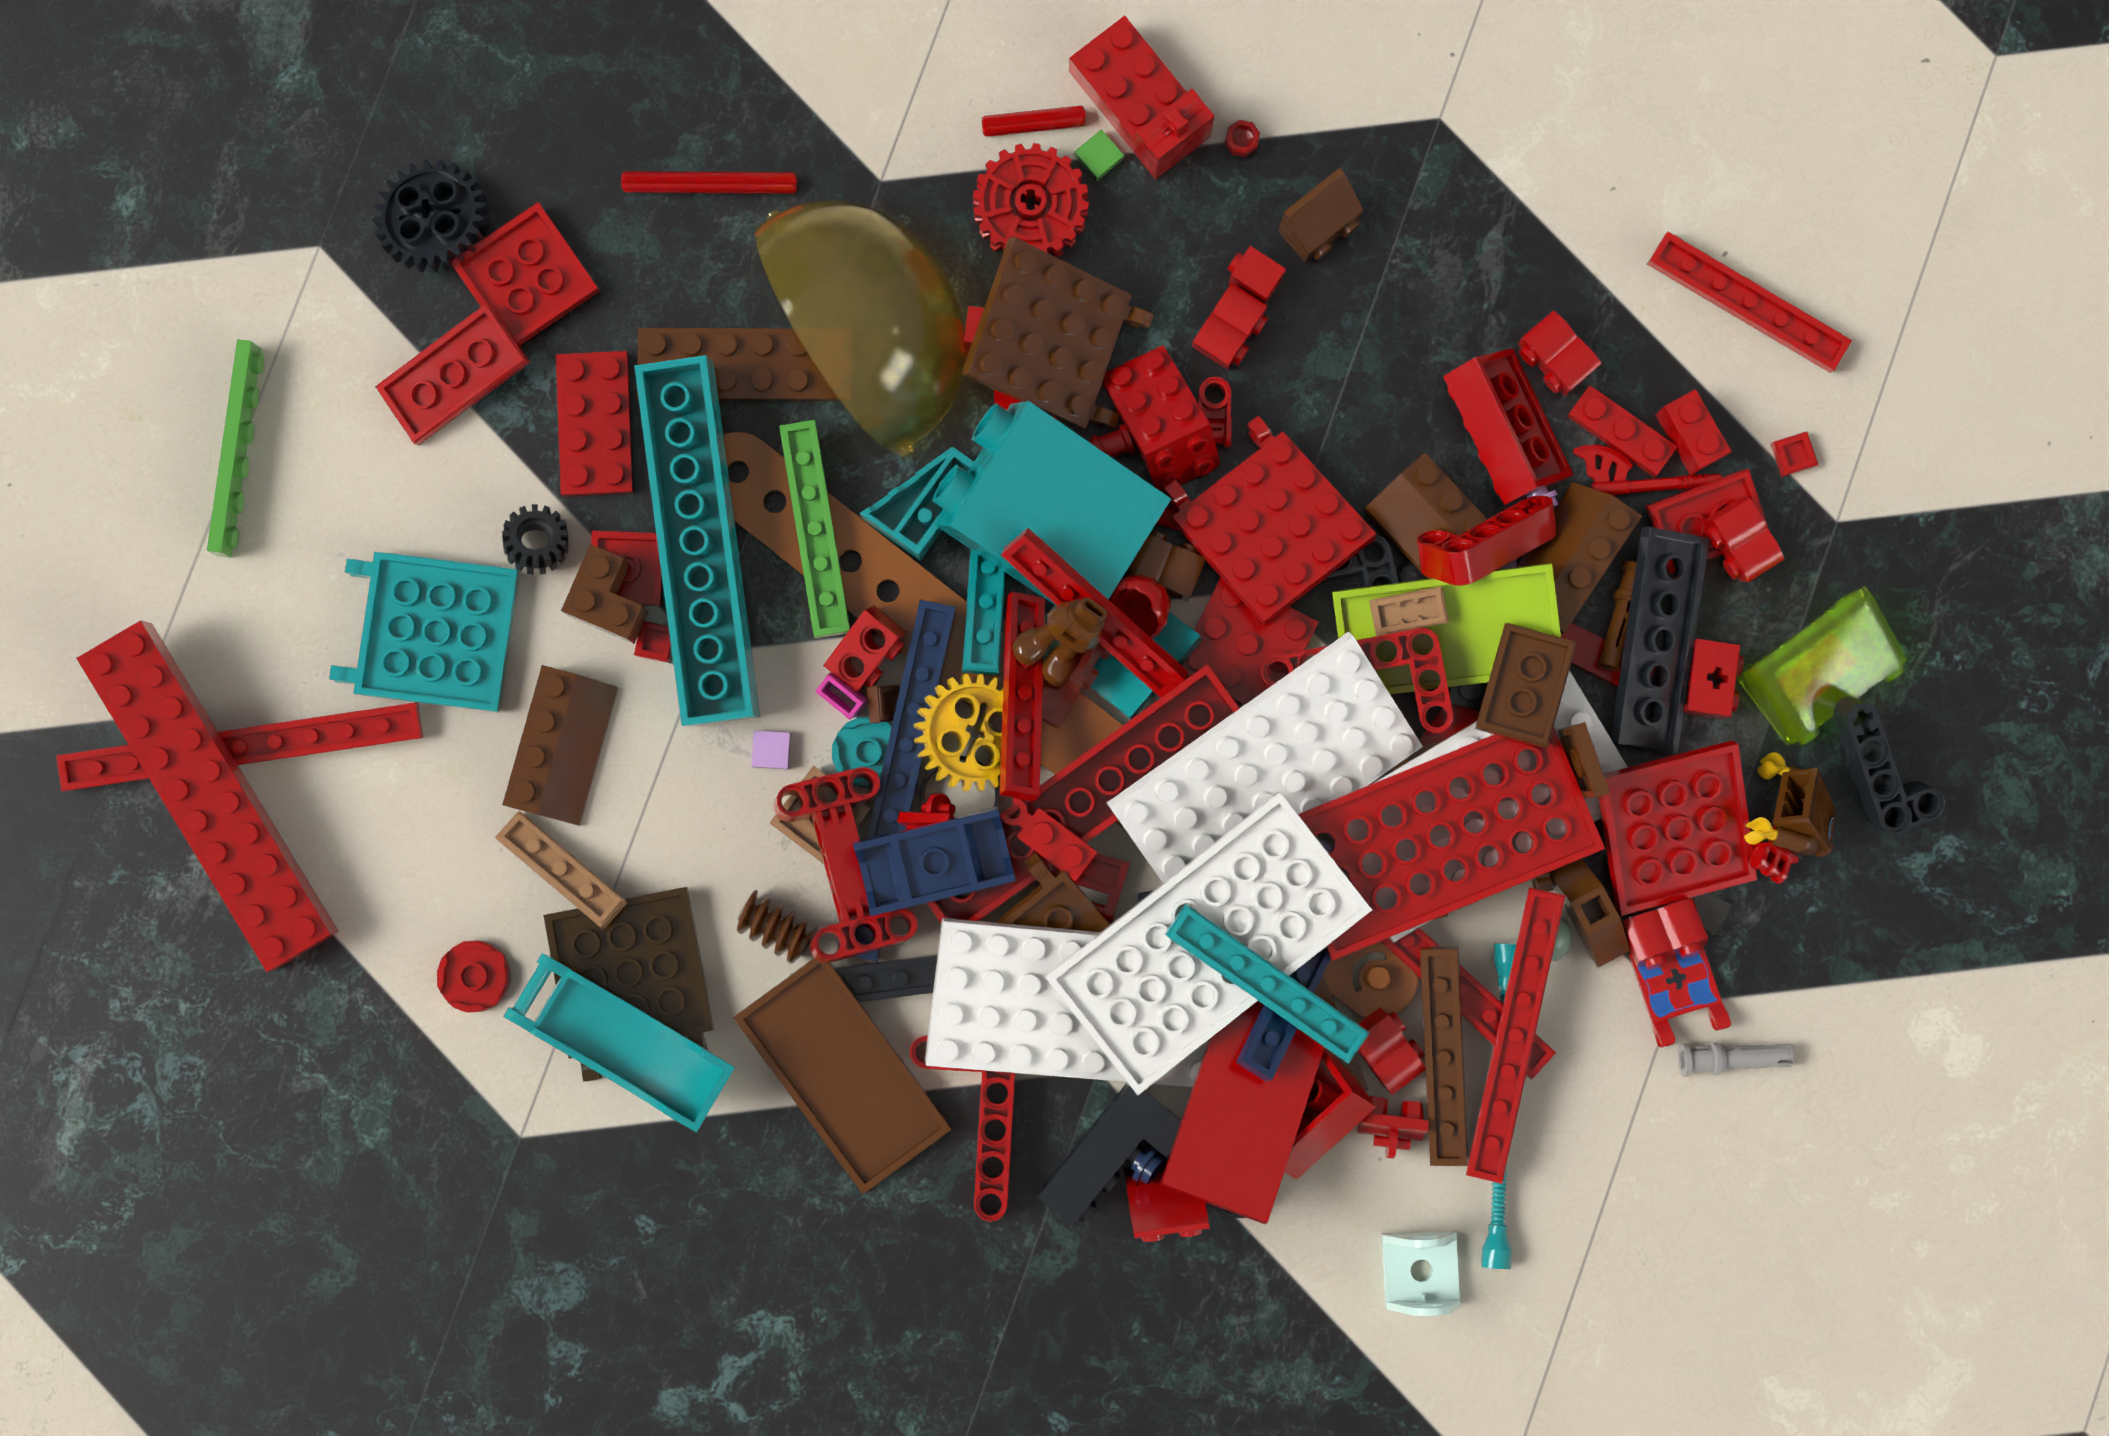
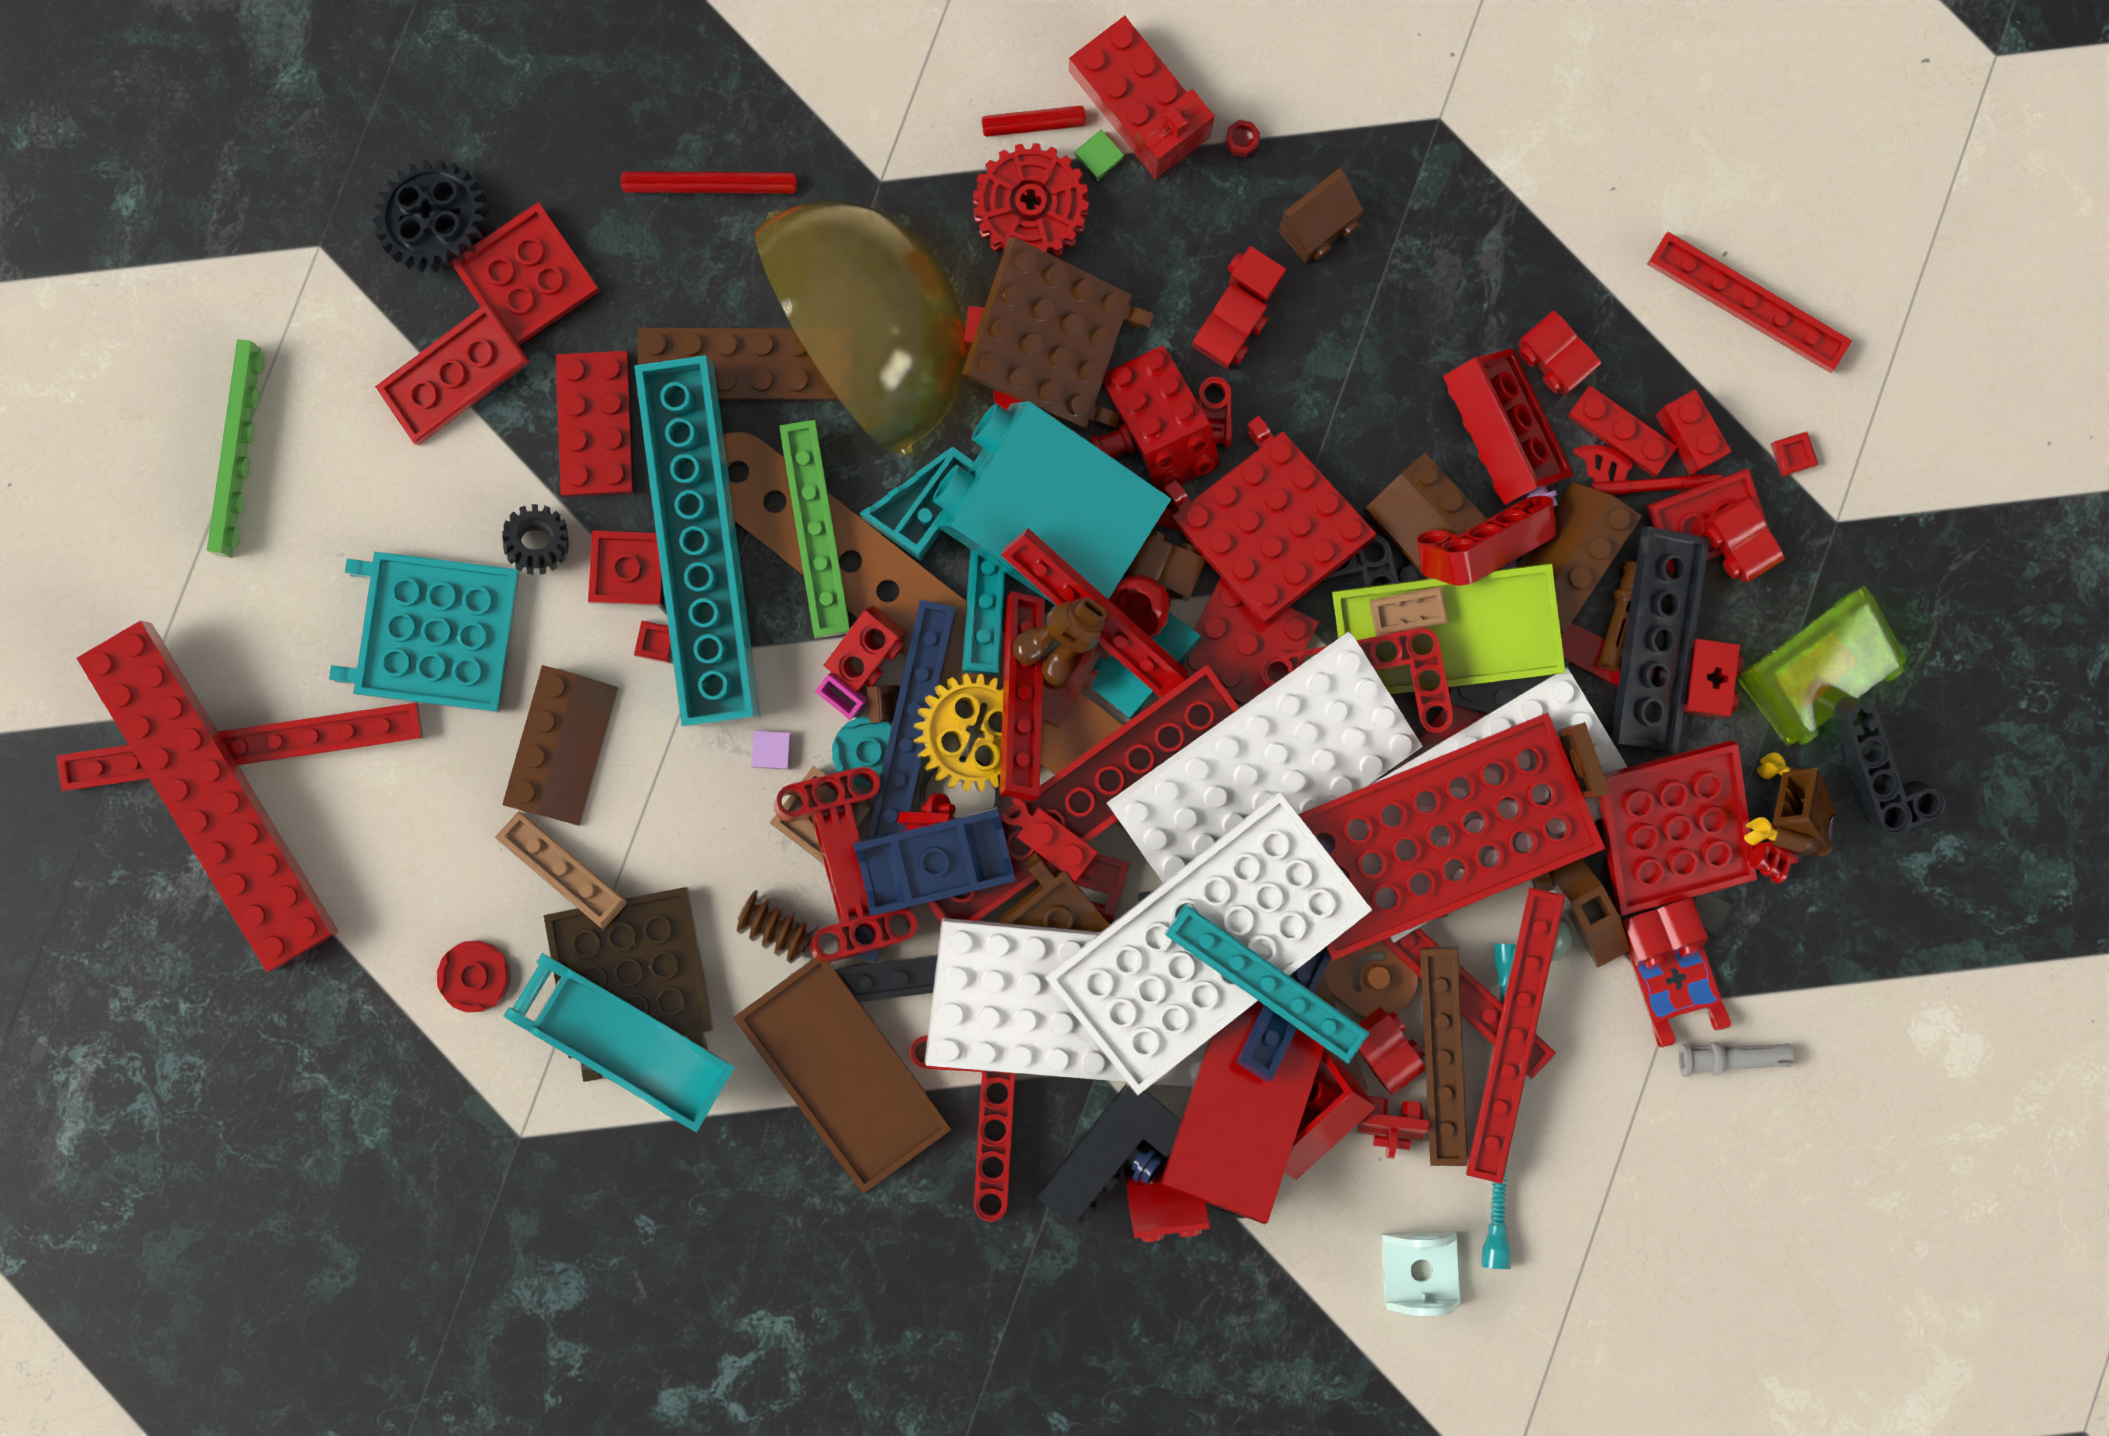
(595, 597): reddish brown brick -> none
(1526, 685): reddish brown tile -> none

